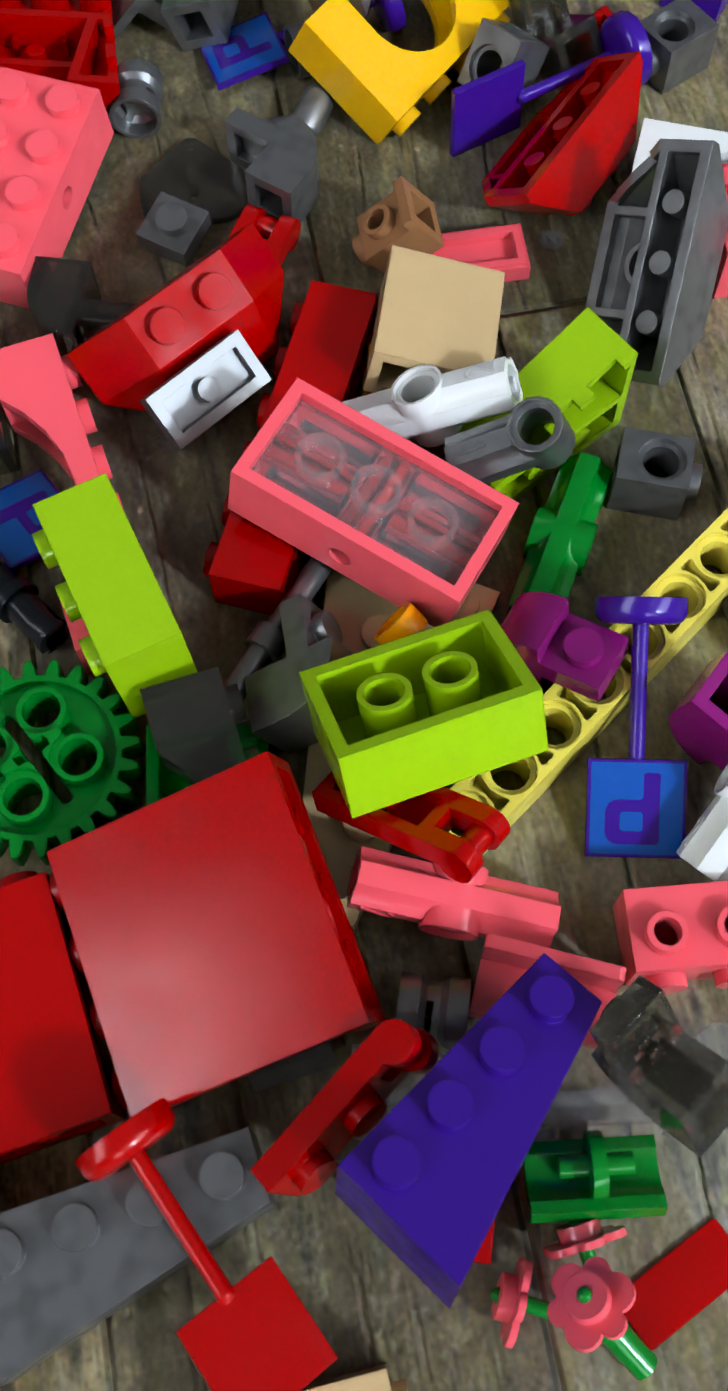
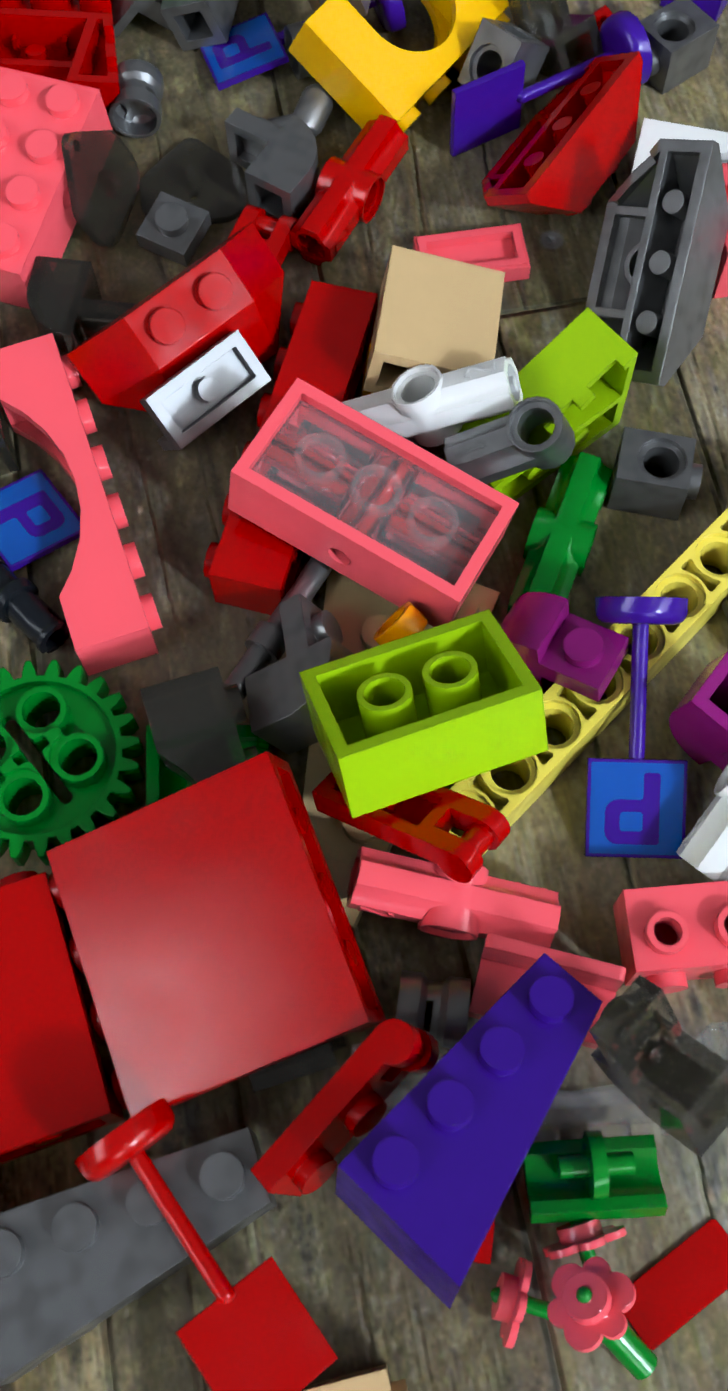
(100, 183): none -> clear smoke piece
(111, 590): lime wedge -> none
(349, 190): none -> red piece
(400, 219): medium nougat brick -> none

